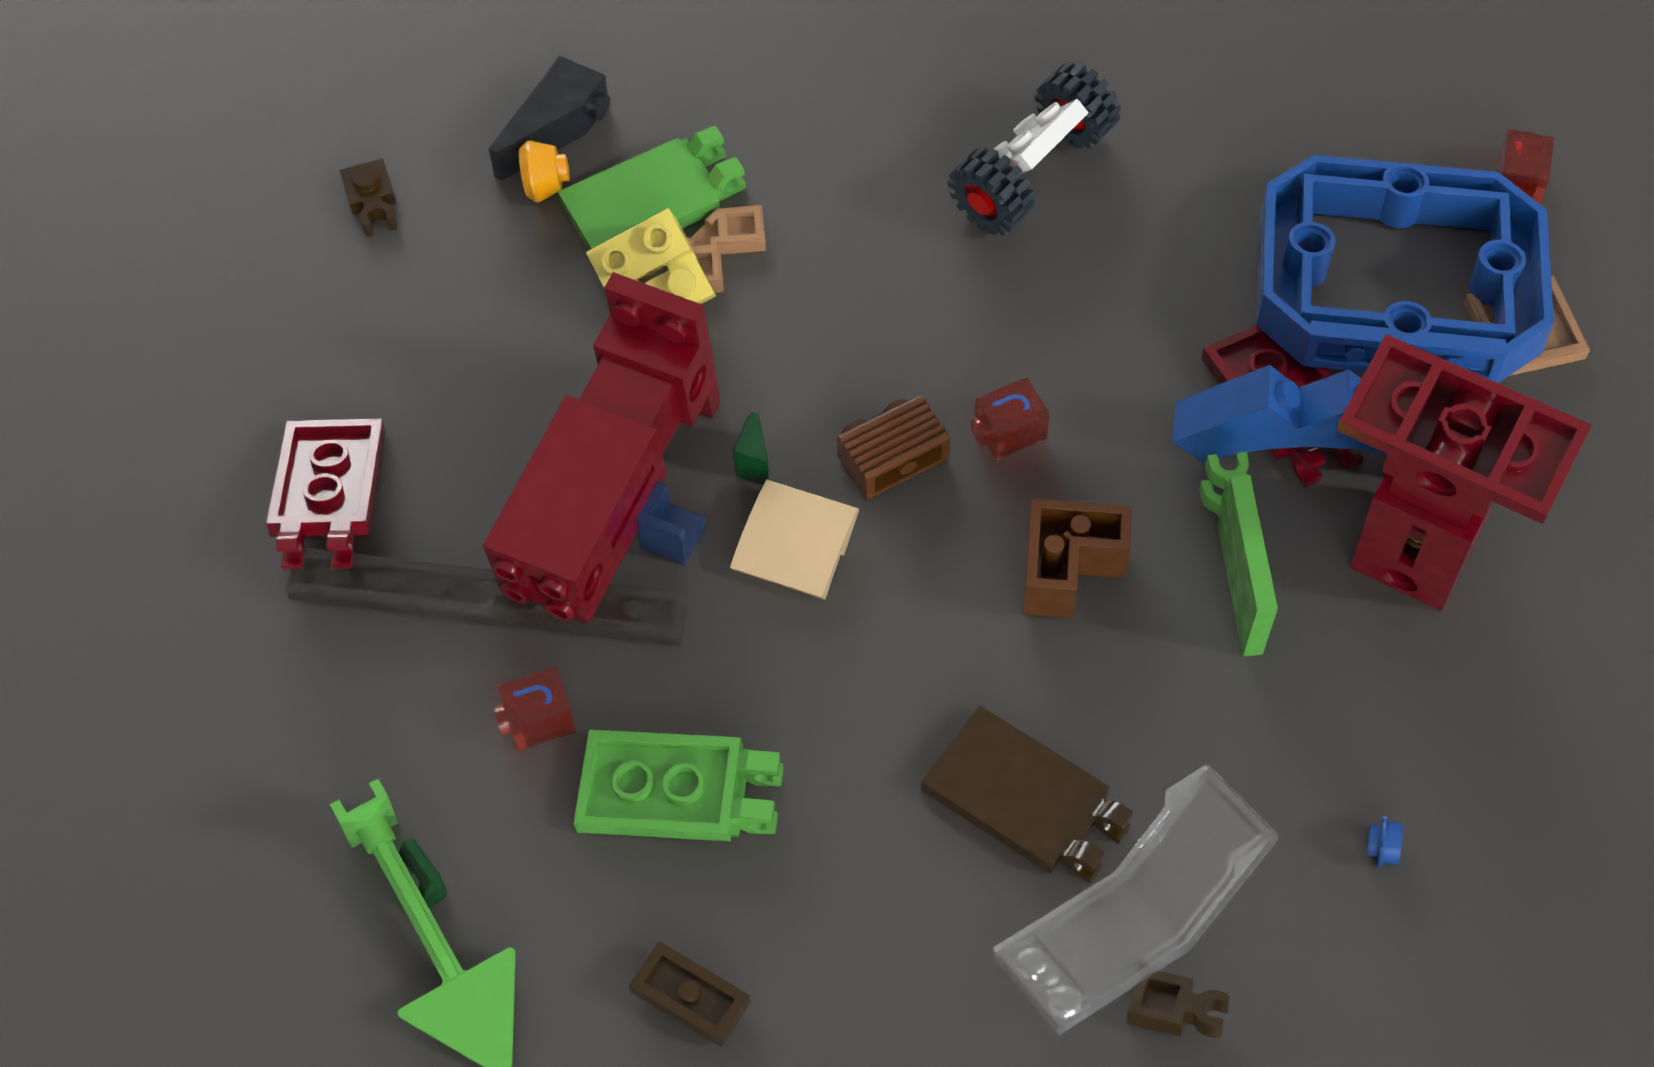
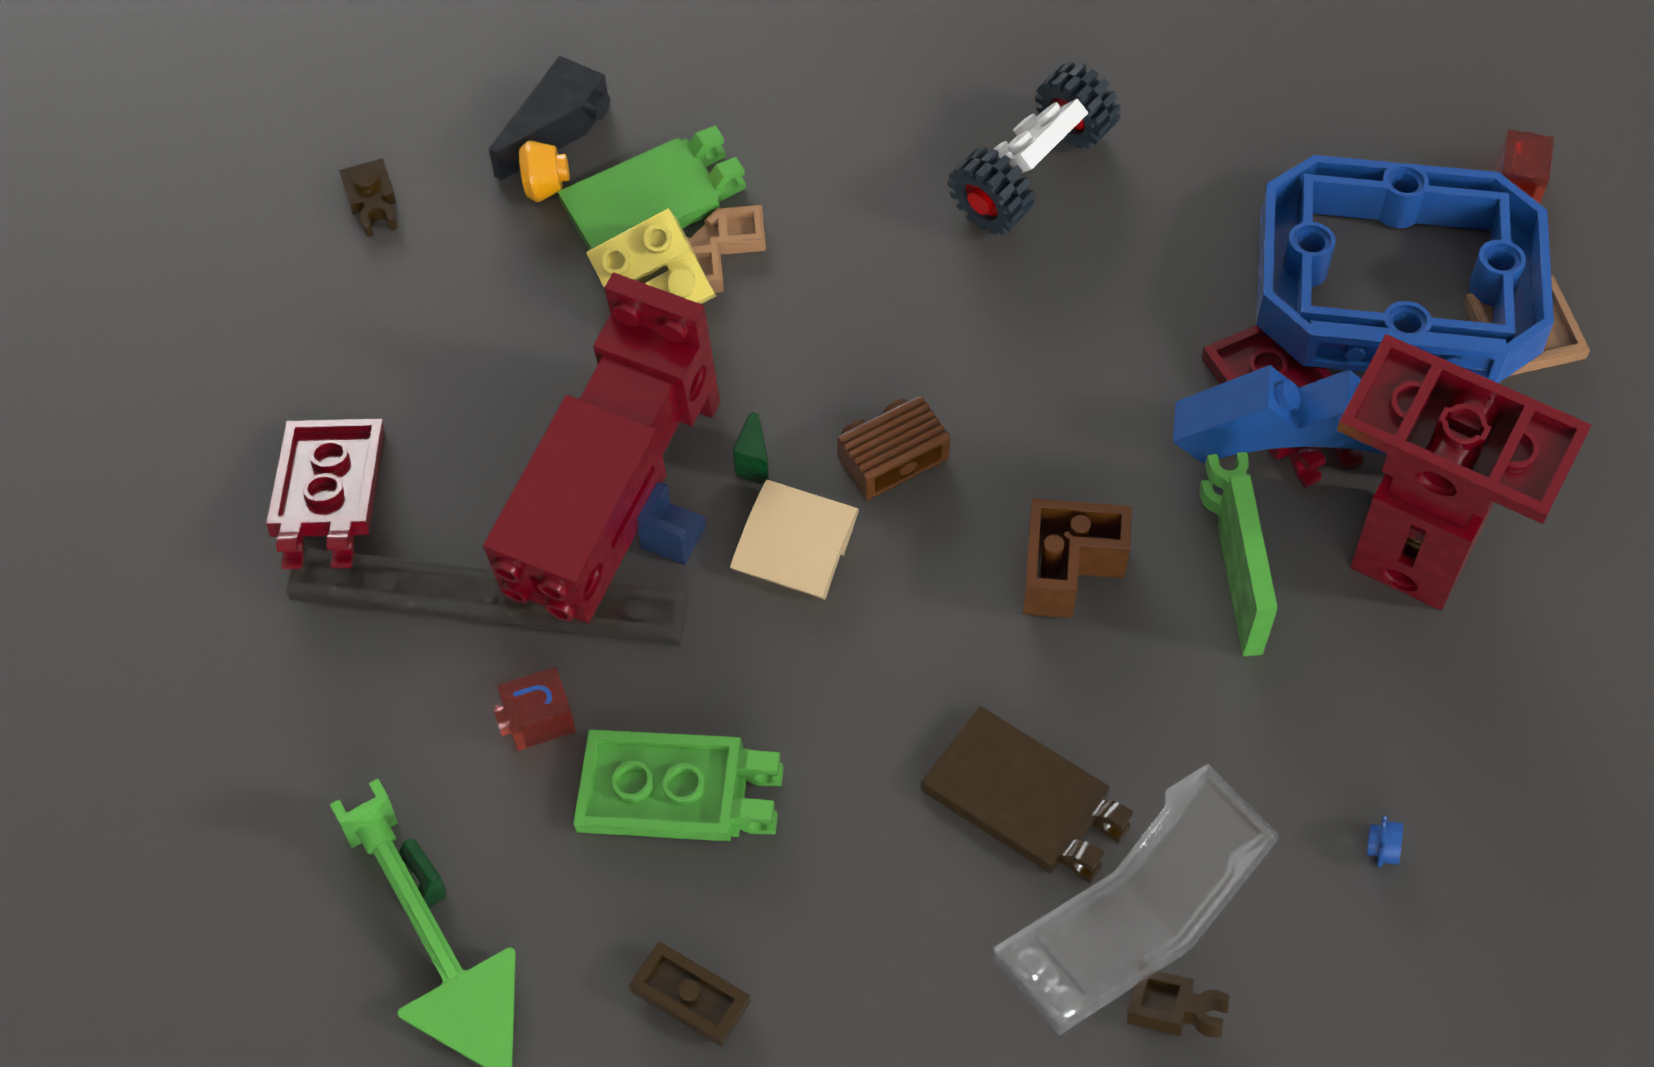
(1010, 419): clear red brick -> none

